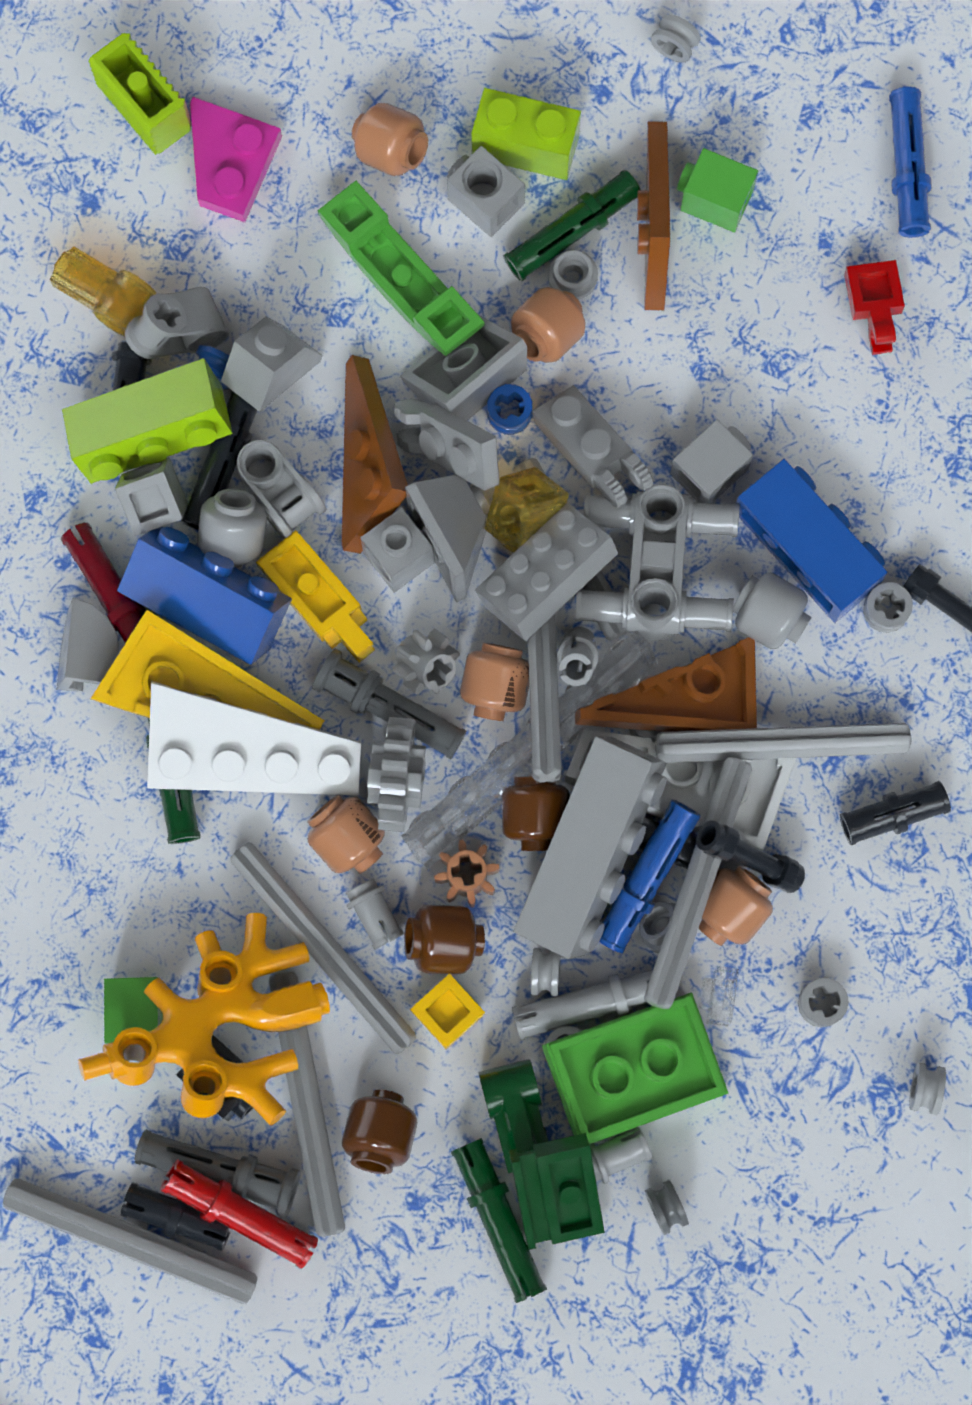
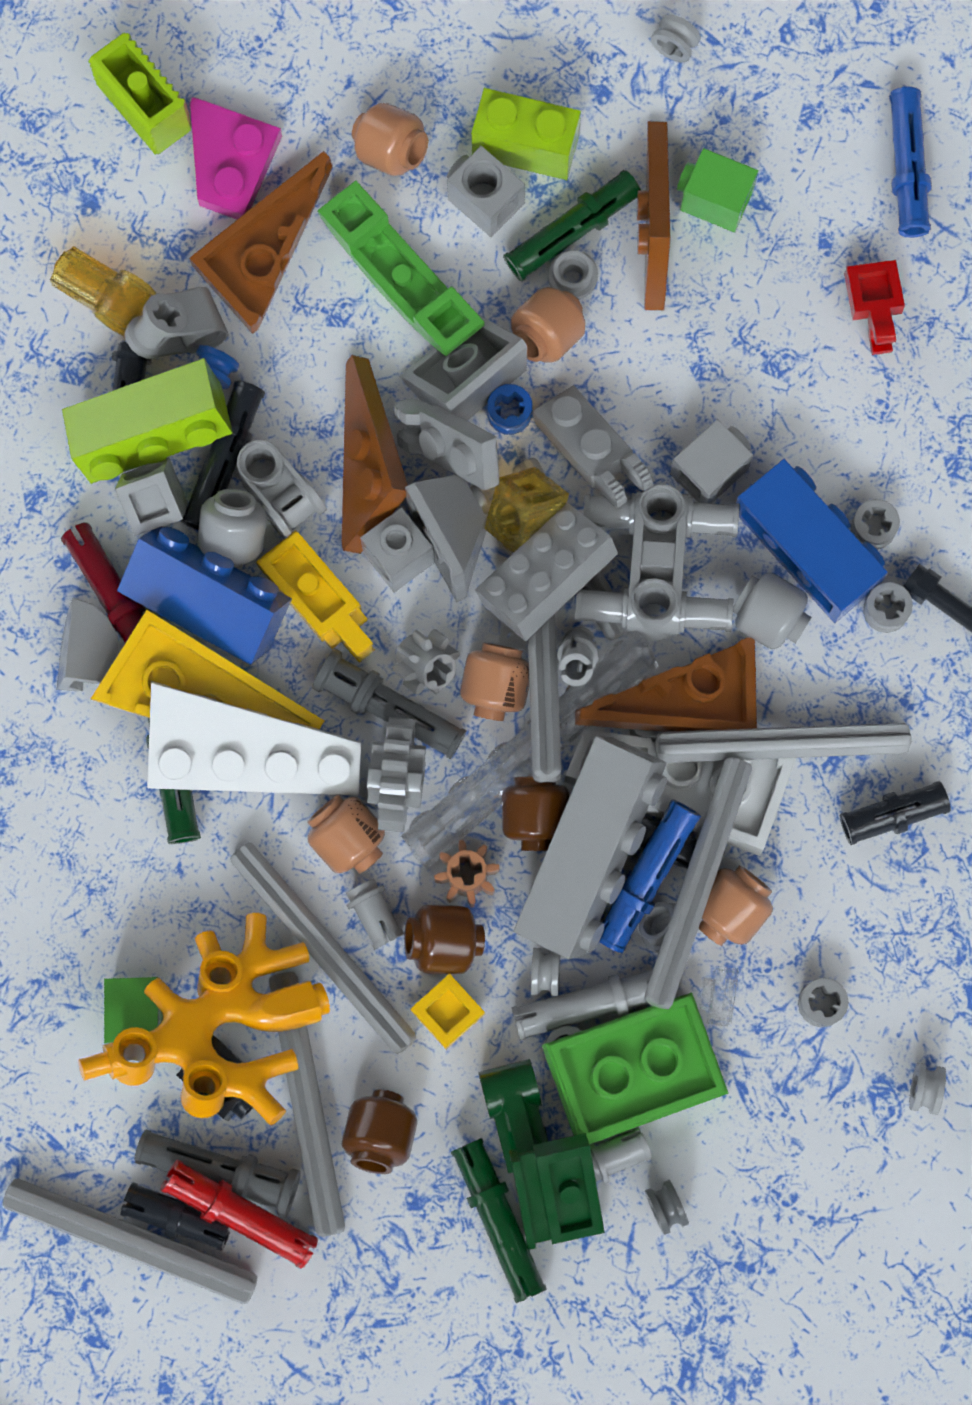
(254, 251): none -> dark orange wing
(267, 363): light grey slope -> none
(725, 844): black bar -> none
(889, 519): none -> light grey bush

